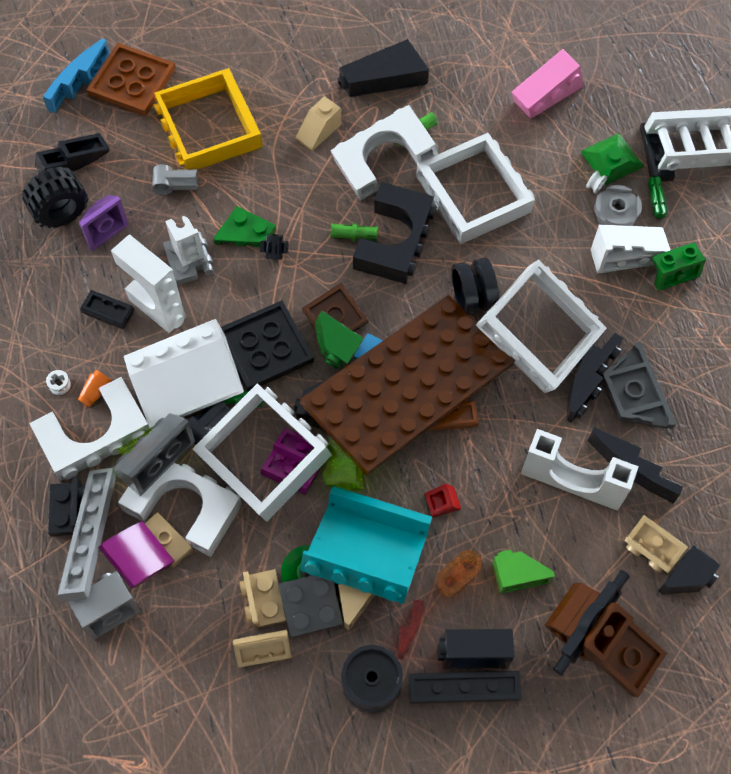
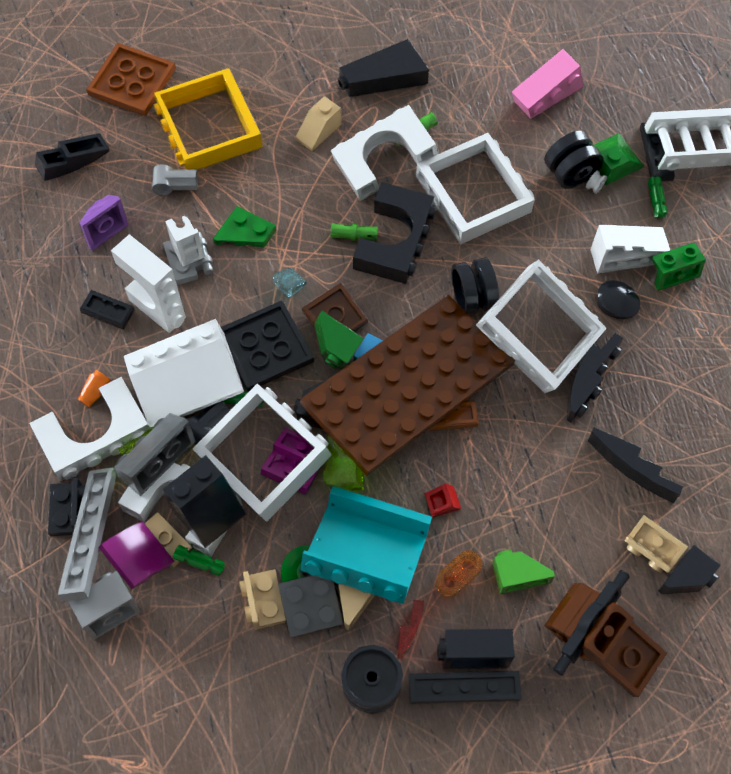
(55, 197): black tyre -> none
(62, 376): white bush -> none
(79, 71): dark azure slope -> none
(199, 560): none -> green axle
(204, 501): none -> black slope
(262, 648): tan plate -> none
(274, 246): black gear -> none
(288, 281): none -> clear light blue slope
(573, 159): none -> black wheel
(604, 486): white arch -> none
(618, 300): none -> black hat
(620, 195): light grey plate -> none
(636, 391): dark grey wing -> none

